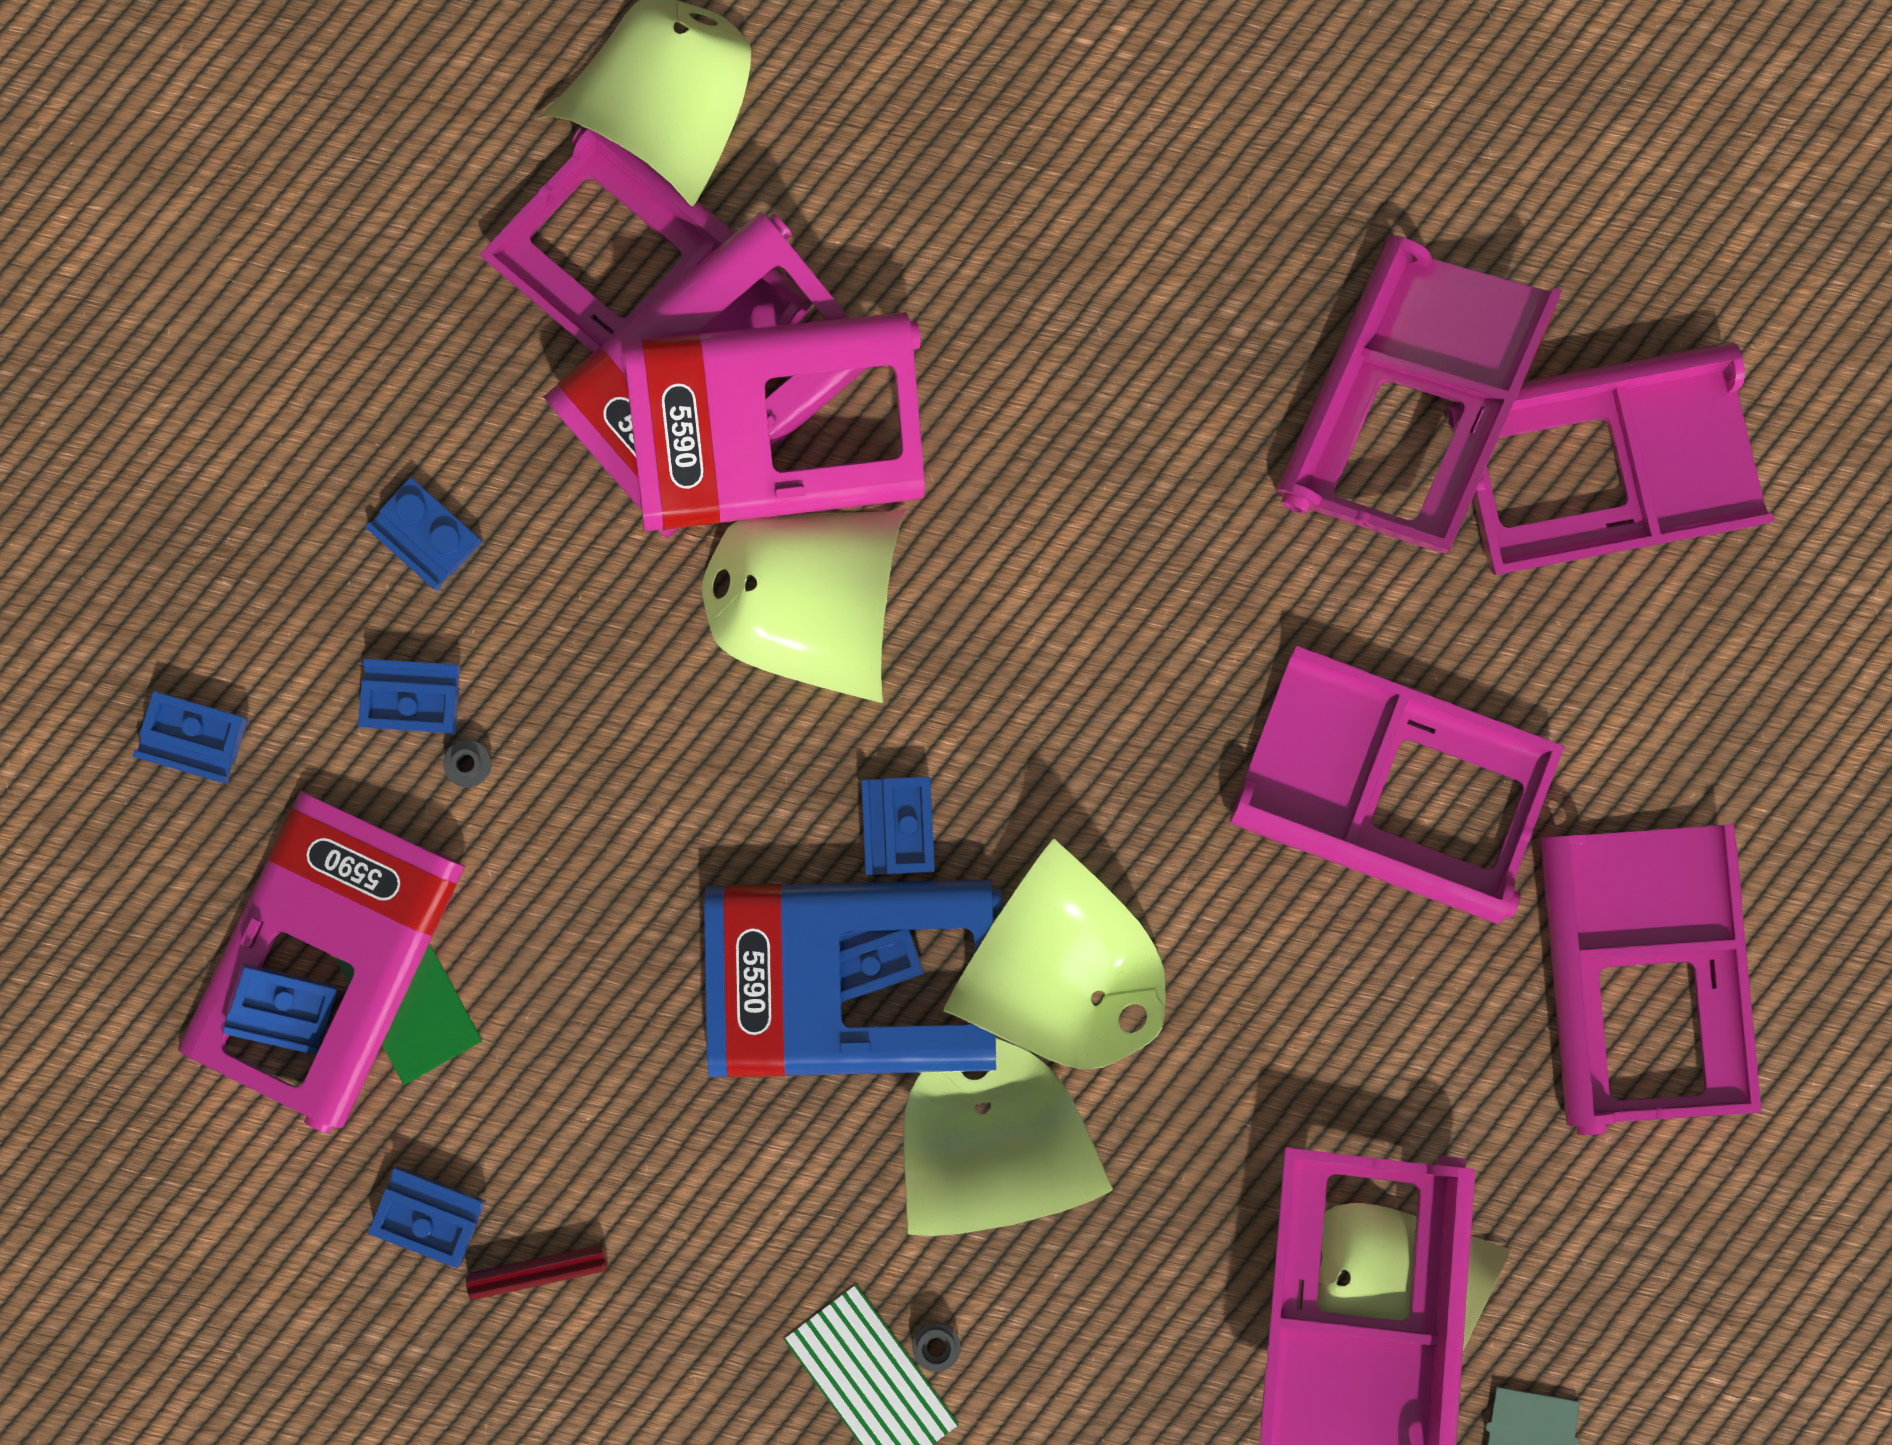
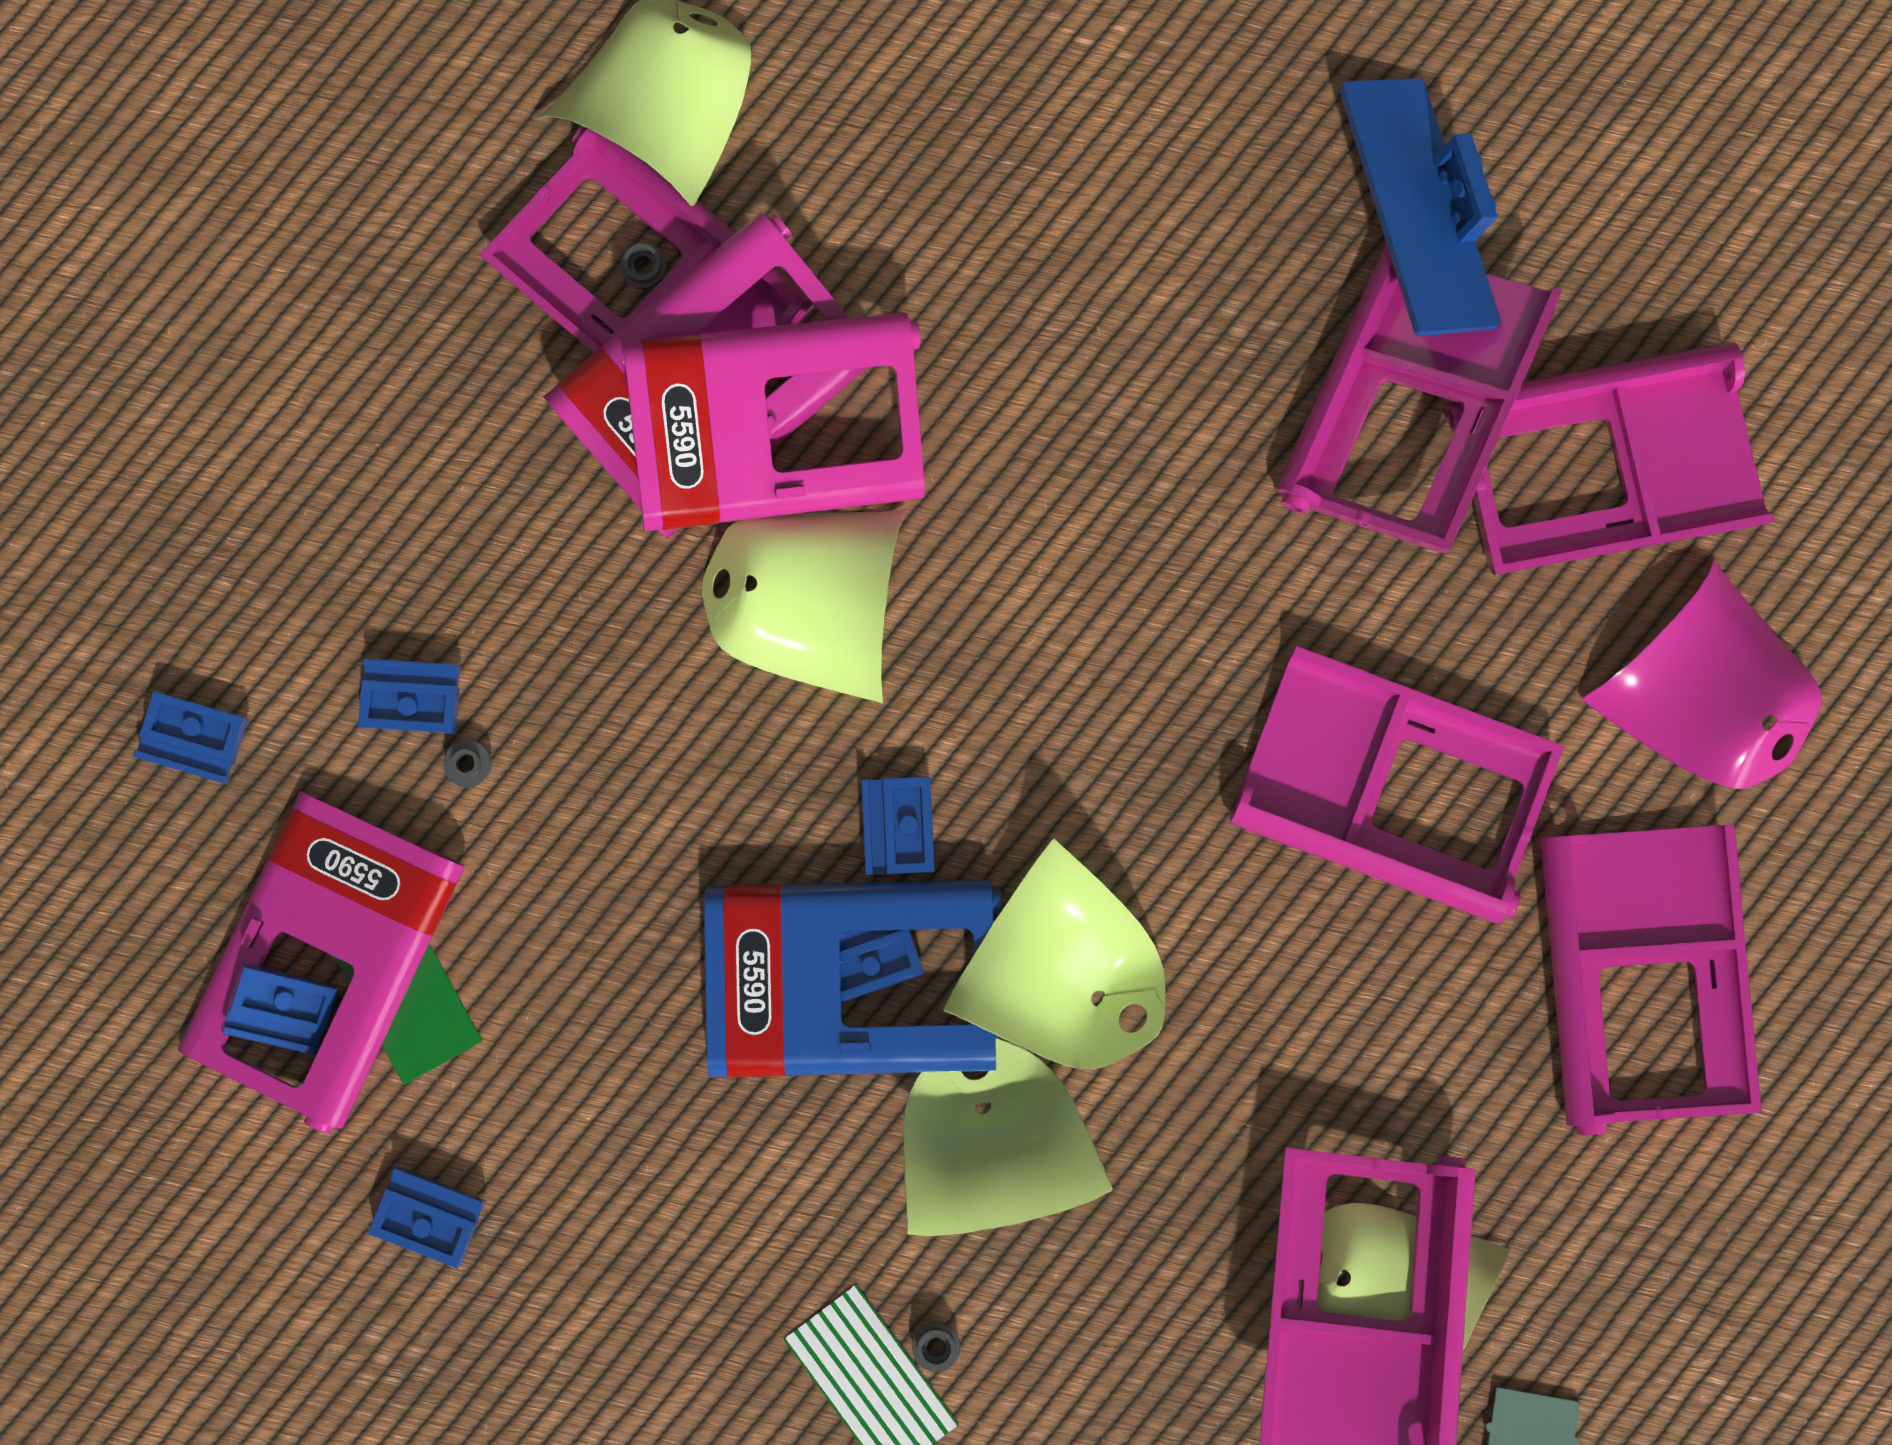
(423, 534): blue plate -> none
(536, 1272): dark red axle -> none
(640, 252): none -> dark grey plate
(1427, 202): none -> blue bracket
(1709, 685): none -> dark pink piece

